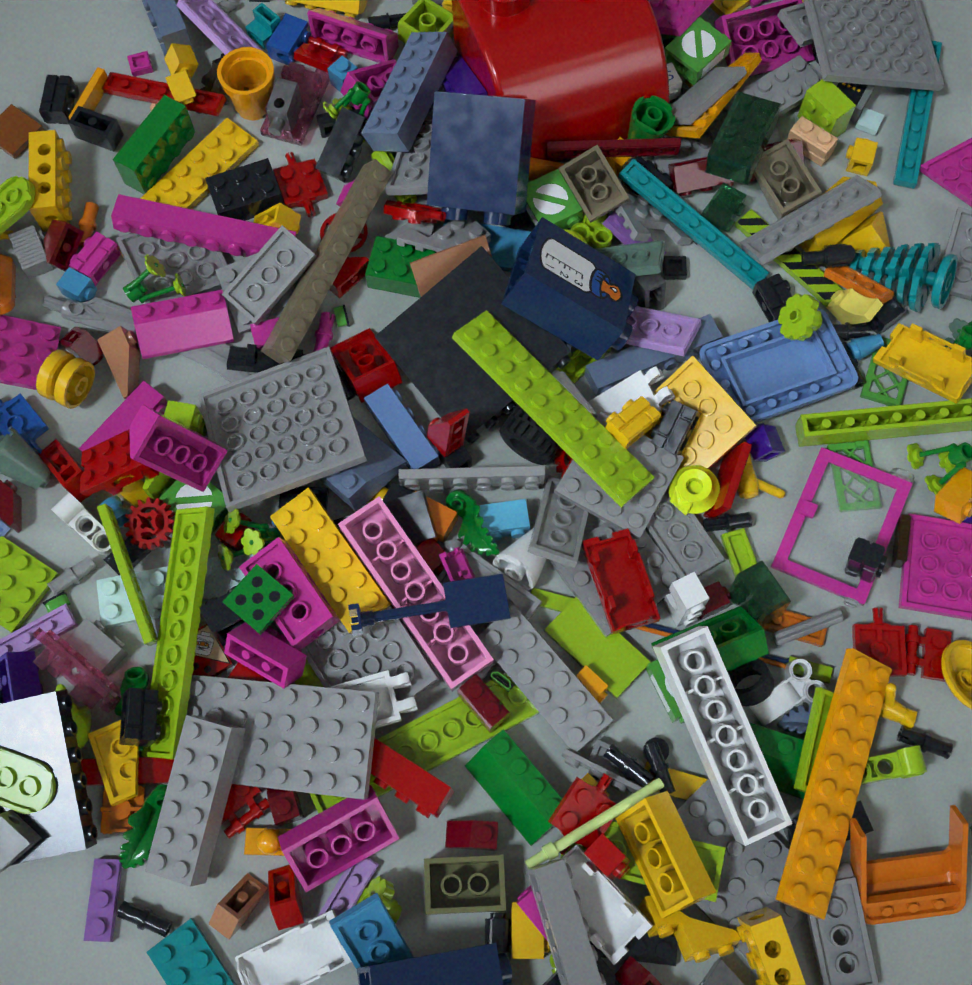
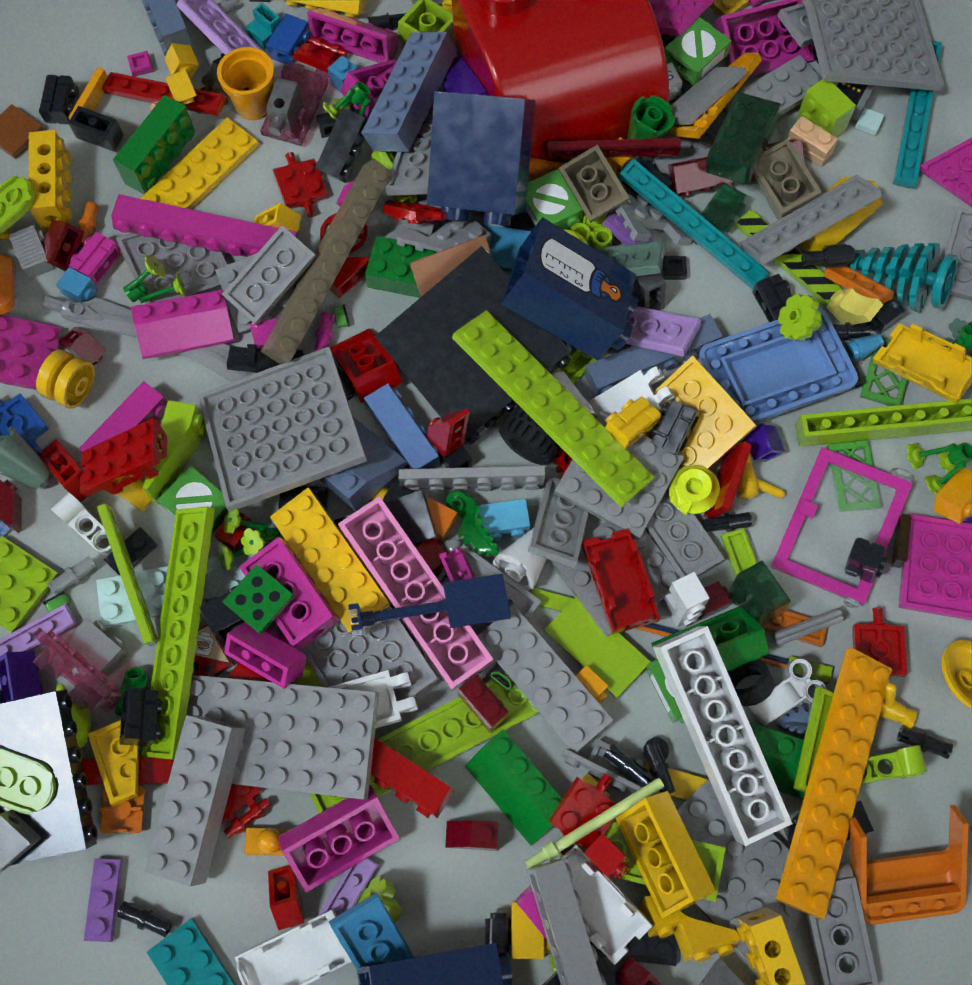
(120, 512): dark azure wheel -> none
(122, 357): nougat slope -> none
(141, 528): red gear -> none
(144, 827): green plant -> none
(174, 449): dark pink slope -> none
(237, 906): nougat slope -> none
(245, 190): black brick -> none
(284, 806): dark red slope -> none
(464, 885): olive brick -> none
(861, 156): yellow brick -> none
(869, 234): yellow slope -> none
(933, 644): red plate -> none

